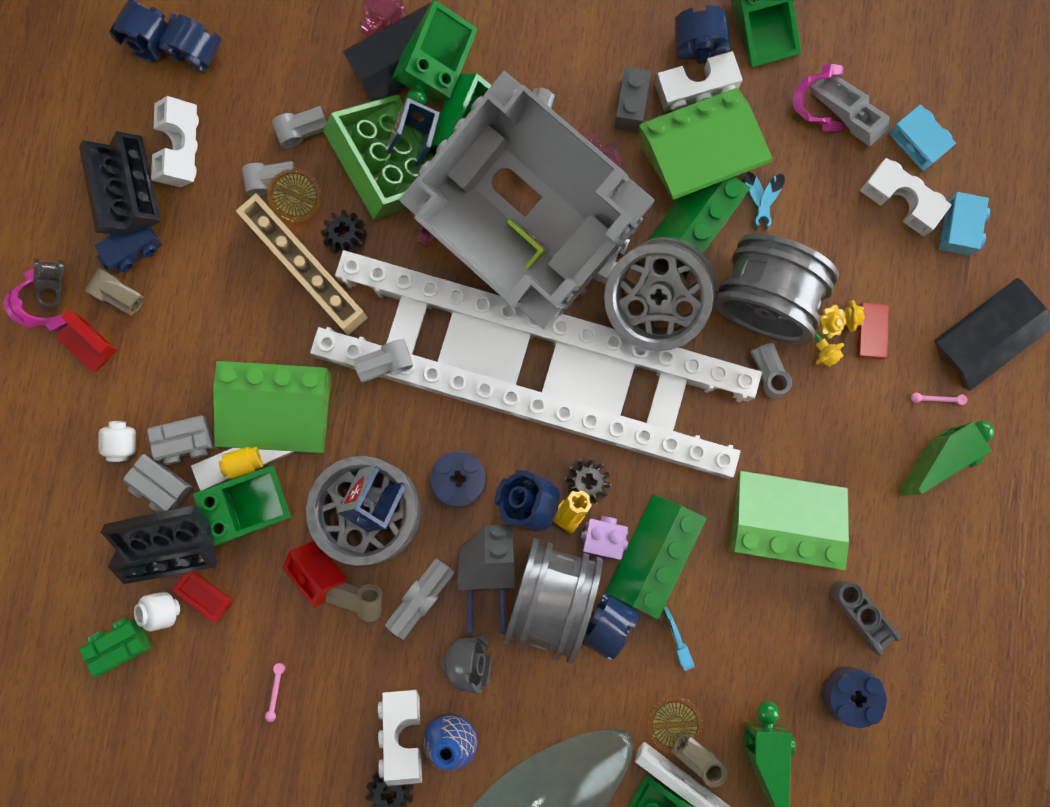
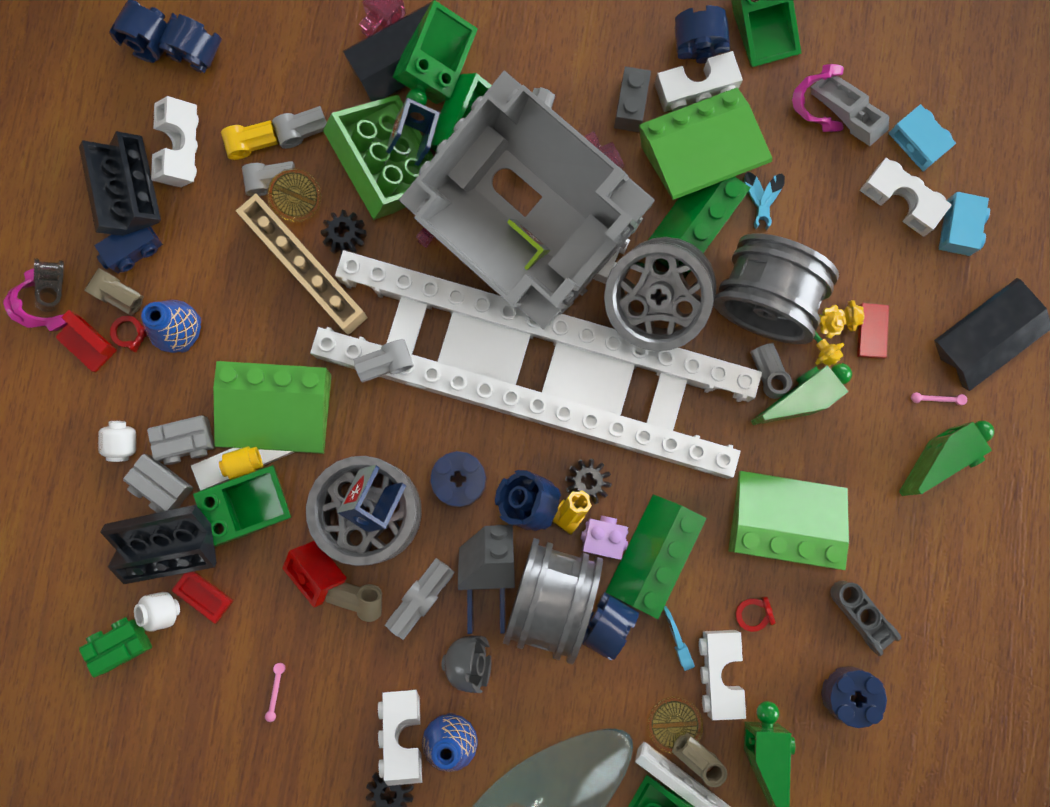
(132, 345): none -> red piece
(171, 325): none -> blue cone
(242, 140): none -> yellow piece
(718, 650): none -> white arch
(769, 618): none -> red piece
(813, 394): none -> slope

